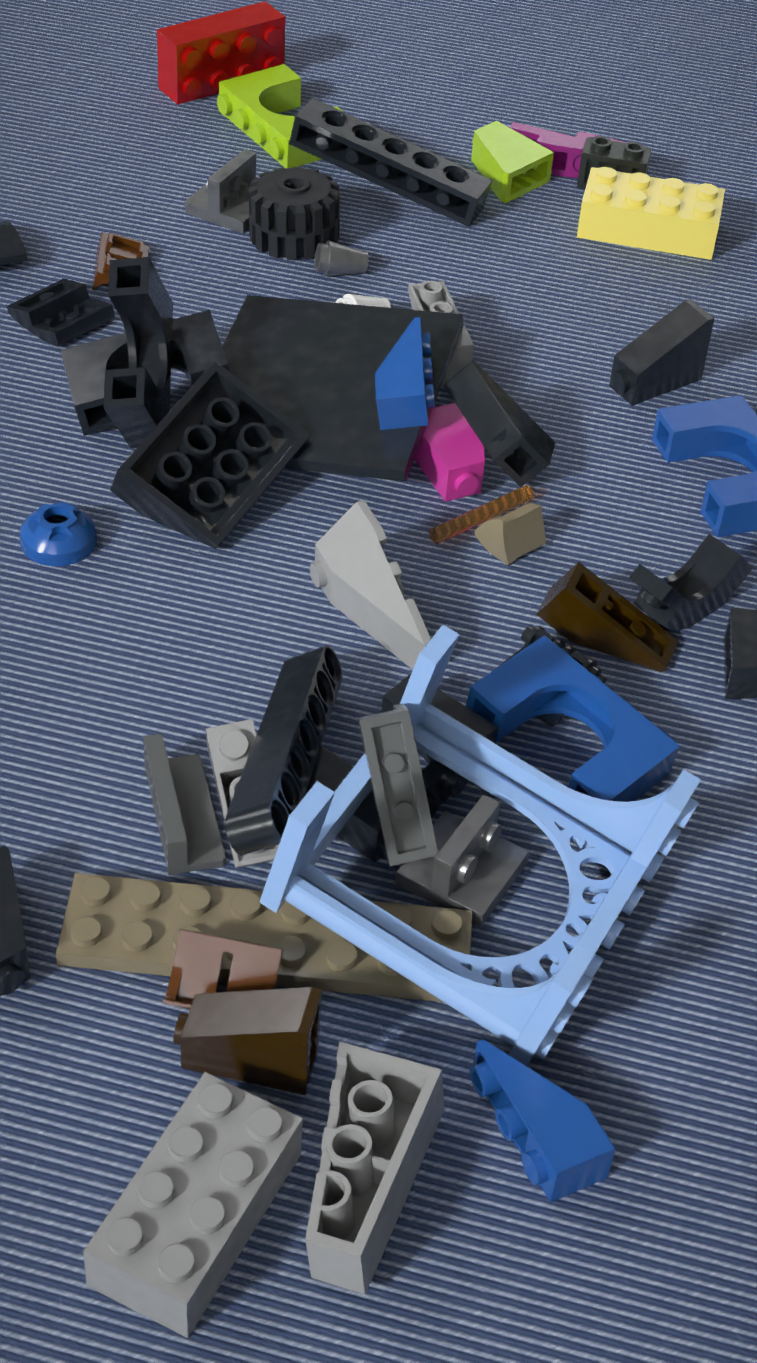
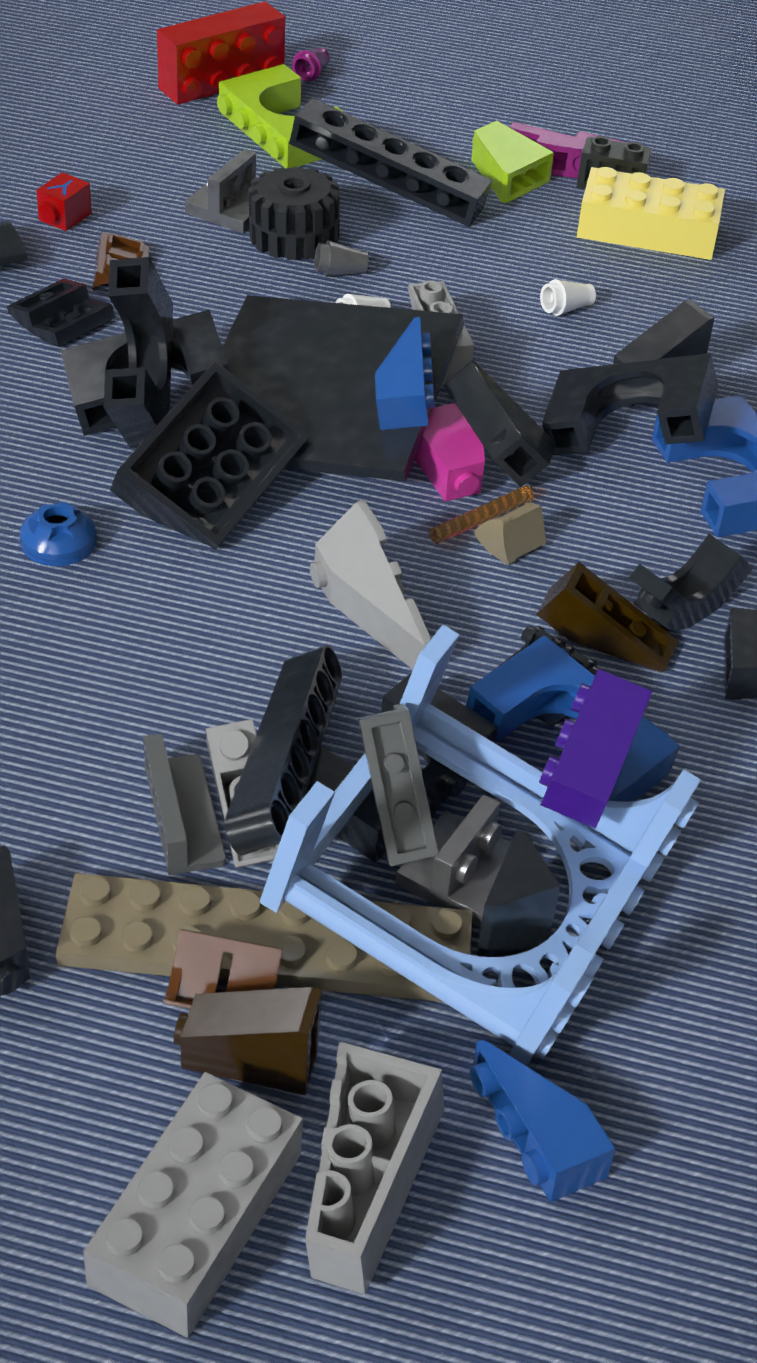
(64, 201): none -> red brick
(310, 63): none -> magenta cone
(519, 903): none -> black slope
(564, 296): none -> white cone
(584, 396): none -> black arch
(593, 747): none -> dark purple wedge

